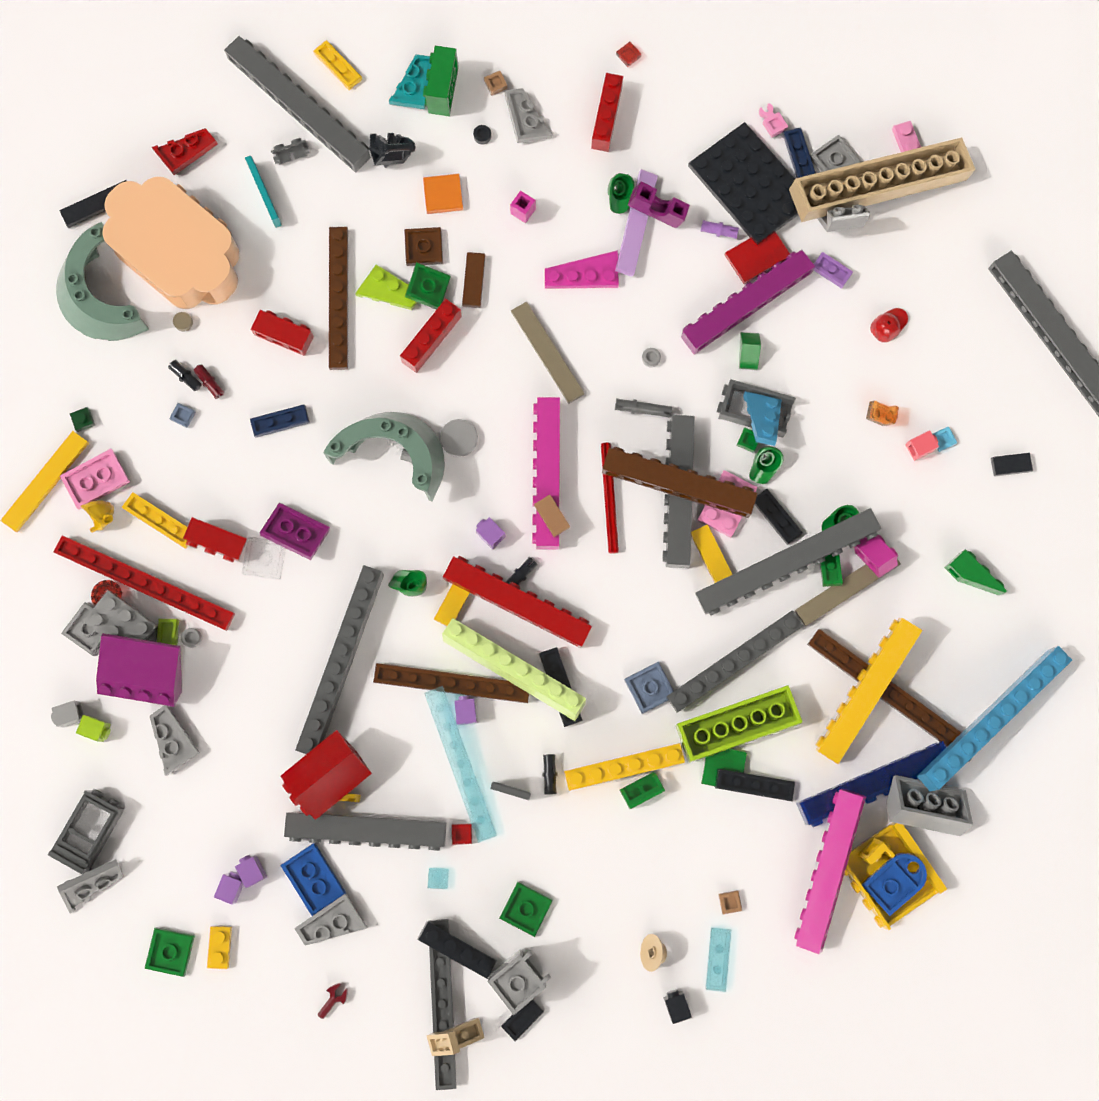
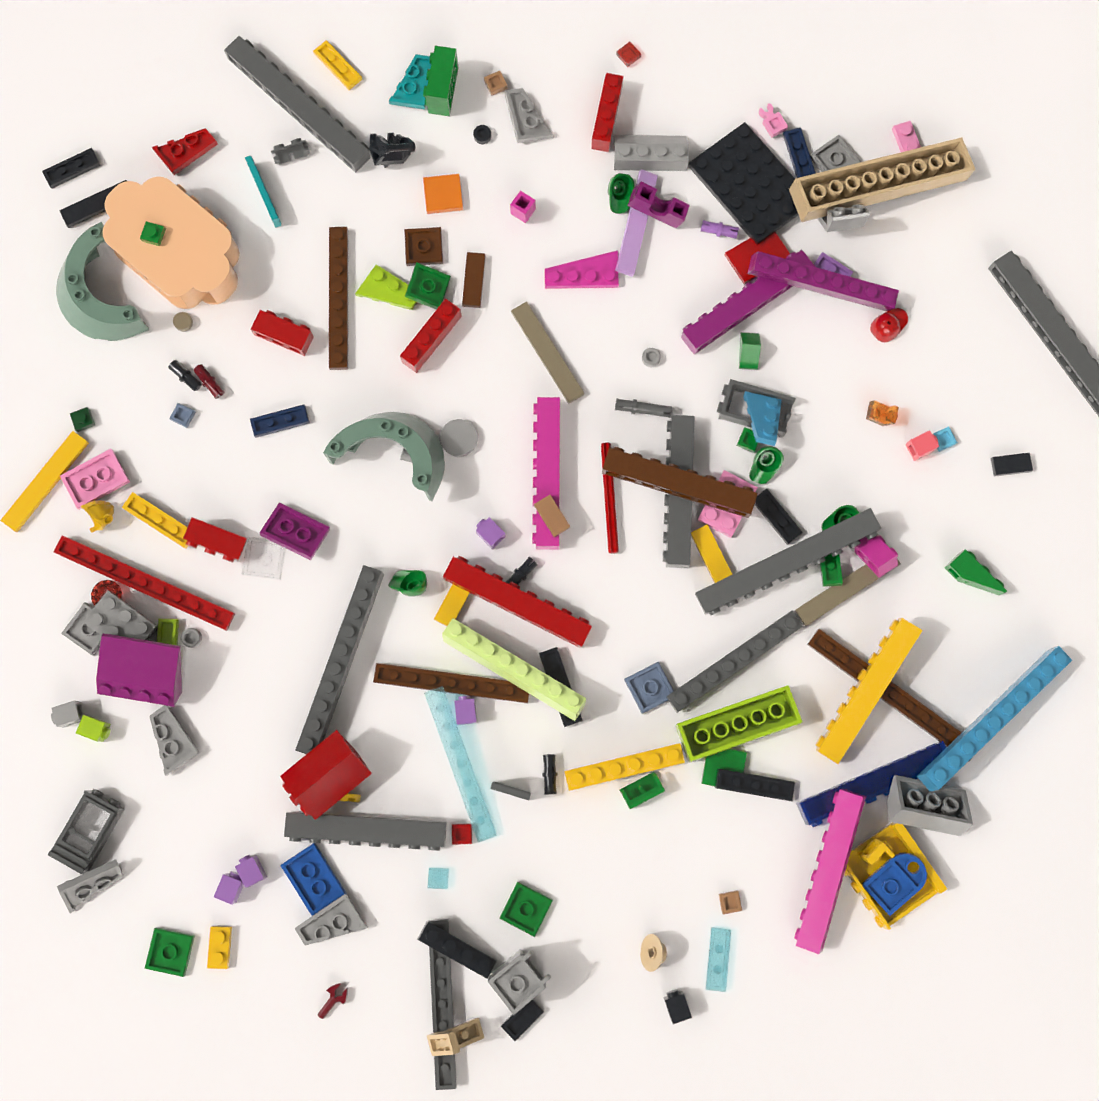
(71, 168): none -> black tile
(152, 233): none -> green plate
(650, 152): none -> light grey slope
(822, 281): none -> magenta brick

